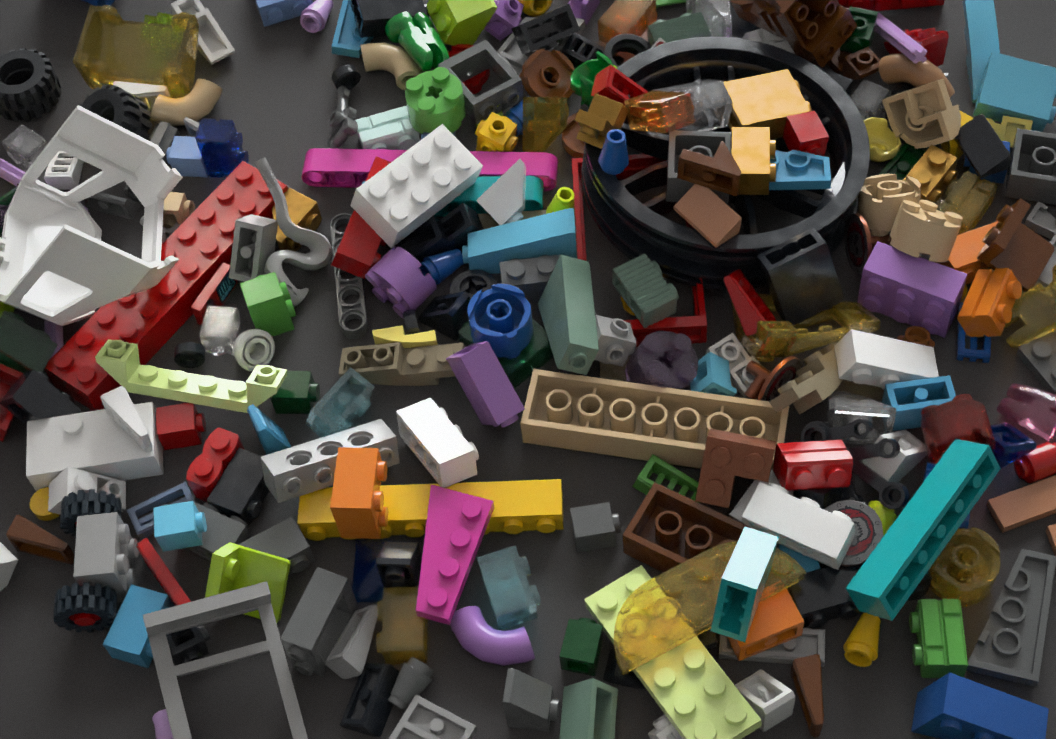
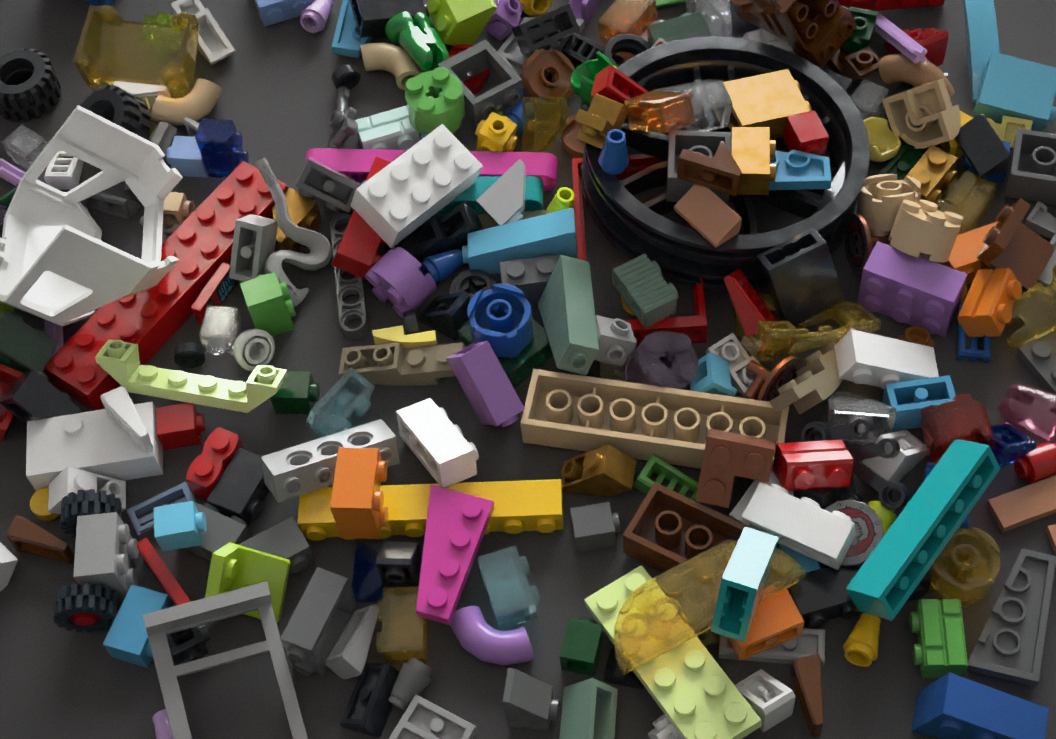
(269, 433): dark azure slope -> none
(327, 184): none -> dark grey brick
(599, 472): none -> pearl gold slope

